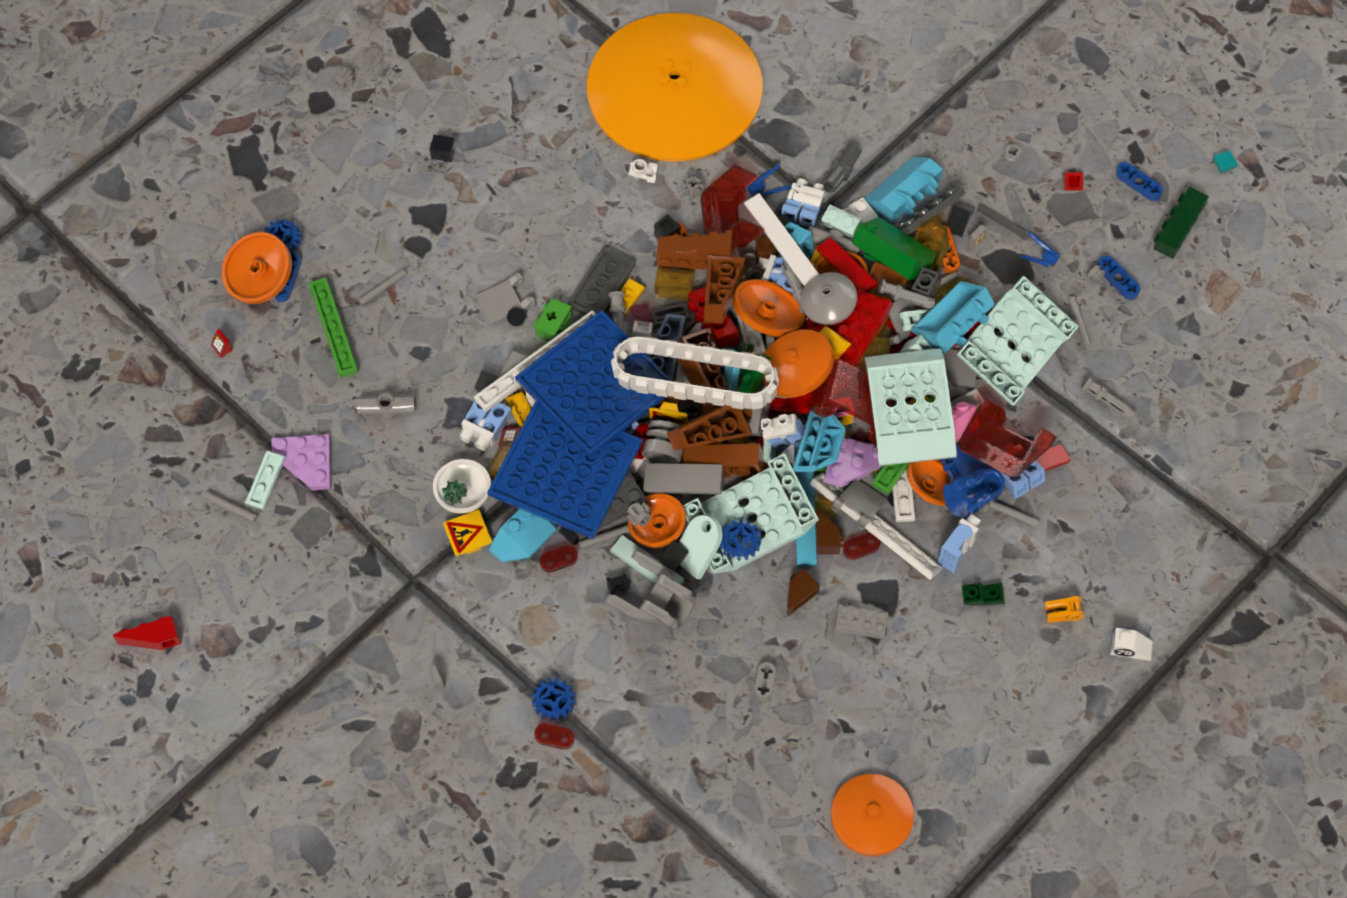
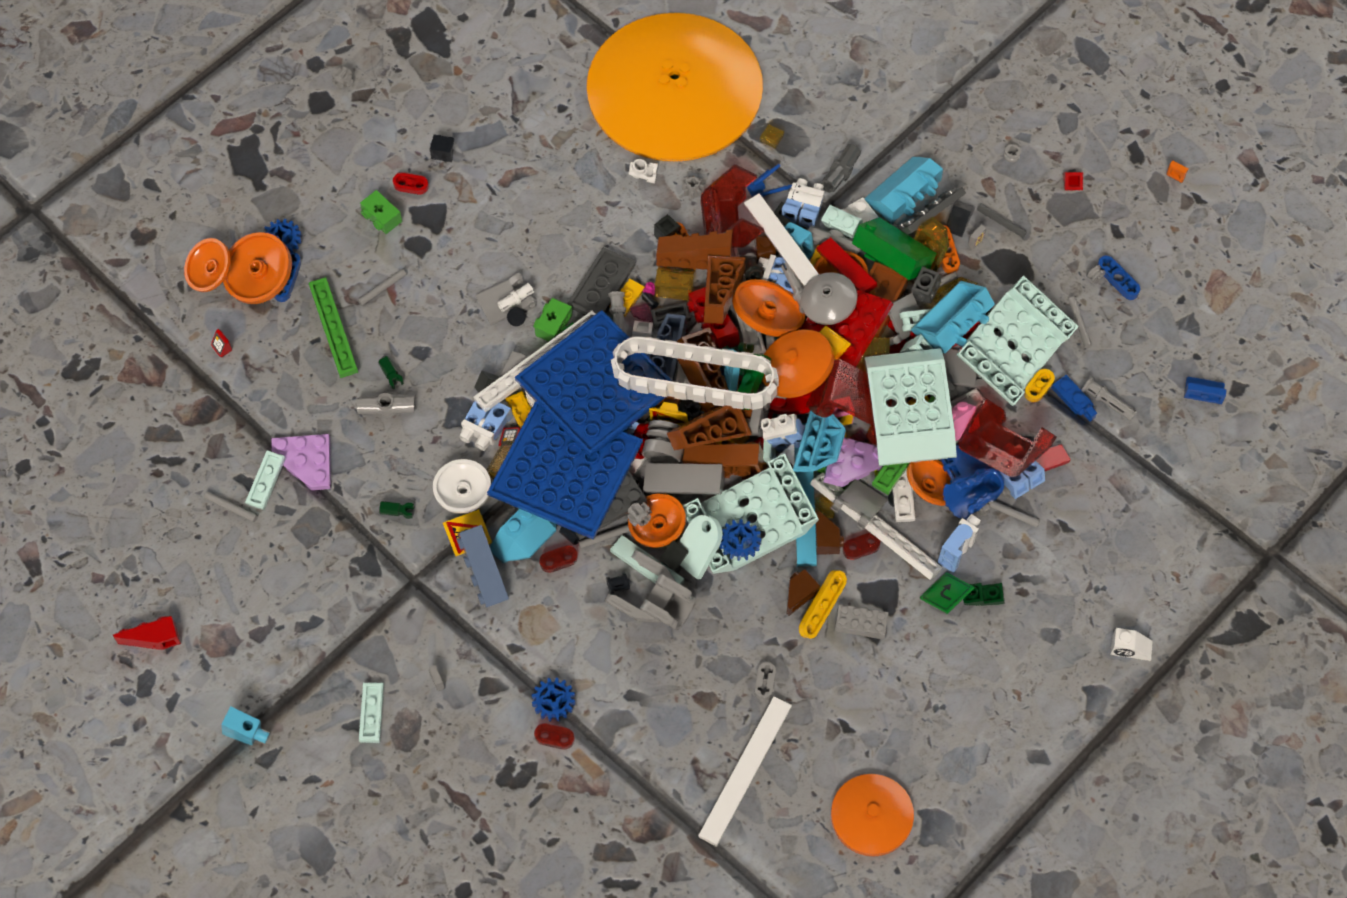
(207, 265): none -> orange dish
(237, 722): none -> medium azure torso
(371, 713): none -> light aqua tile
(380, 212): none -> bright green brick
(390, 371): none -> dark green bar
(395, 509): none -> dark green bar
(411, 183): none -> red plate
(451, 488): clear green gear -> none
(483, 566): none -> sand blue wedge
(515, 297): none -> white pin
(648, 295): none -> arm
(745, 771): none -> white tile
(771, 136): none -> clear yellow plate
(822, 604): none -> yellow plate
(897, 292): light grey pin -> none
(946, 593): none -> green piece
(1038, 386): none -> yellow plate
(1050, 256): blue plant -> none
(1070, 605): light orange piece -> none
(1074, 398): none -> blue hinge
(1137, 174): blue beam -> none
(1177, 171): none -> orange tile
(1181, 222): dark green brick -> none
(1205, 390): none -> blue panel
(1225, 161): teal tile -> none

